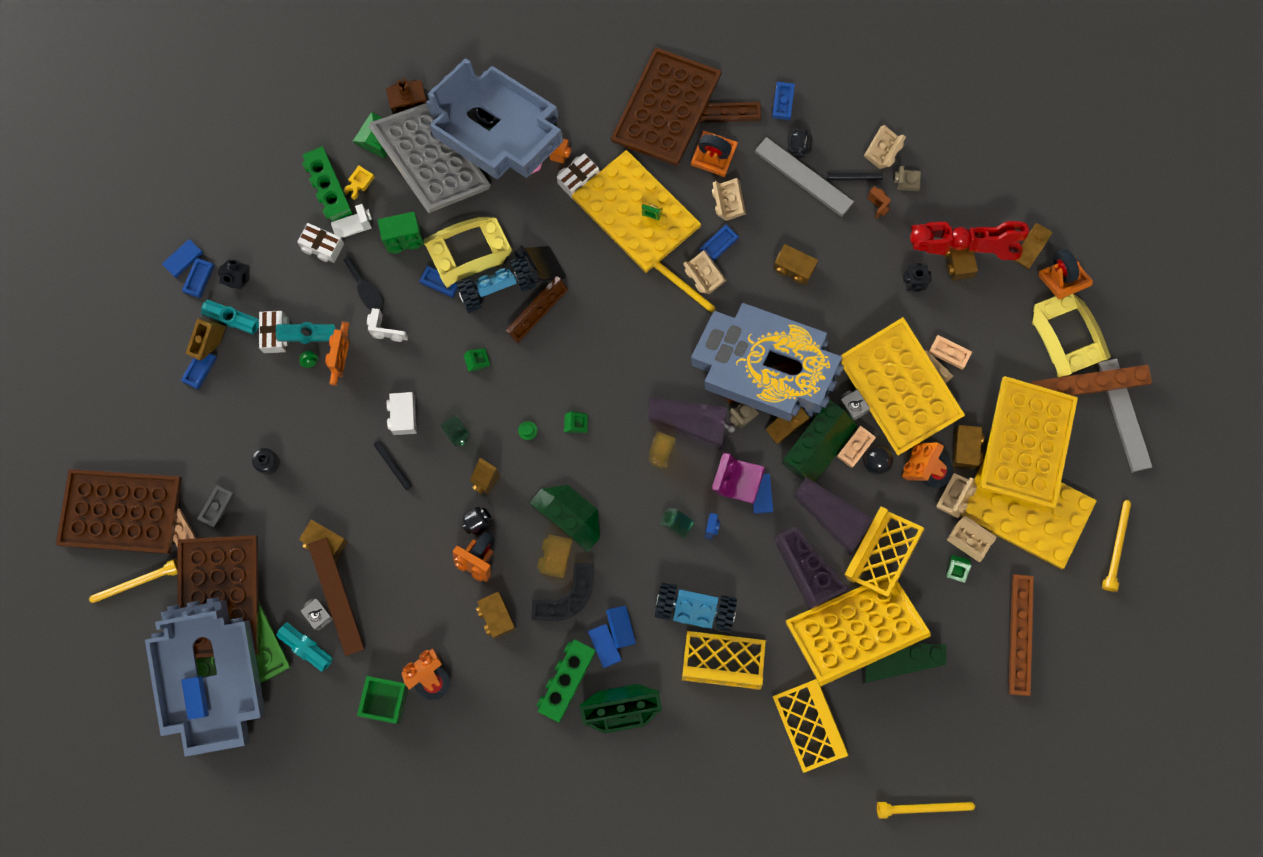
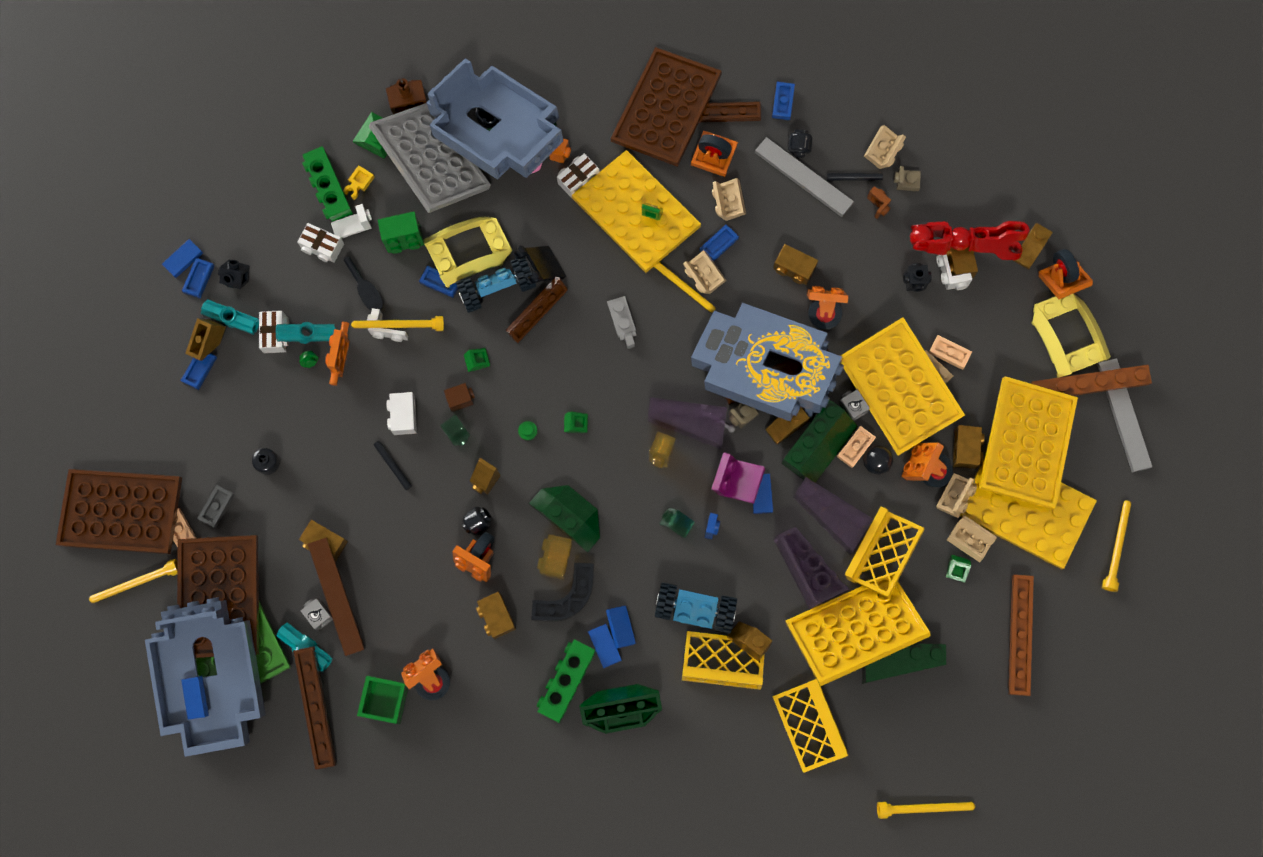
(314, 708): none -> reddish brown tile
(435, 323): none -> yellow piece
(459, 397): none -> reddish brown brick
(622, 320): none -> light grey hinge
(750, 640): none -> pearl gold slope
(826, 310): none -> plate
(951, 282): none -> white bracket

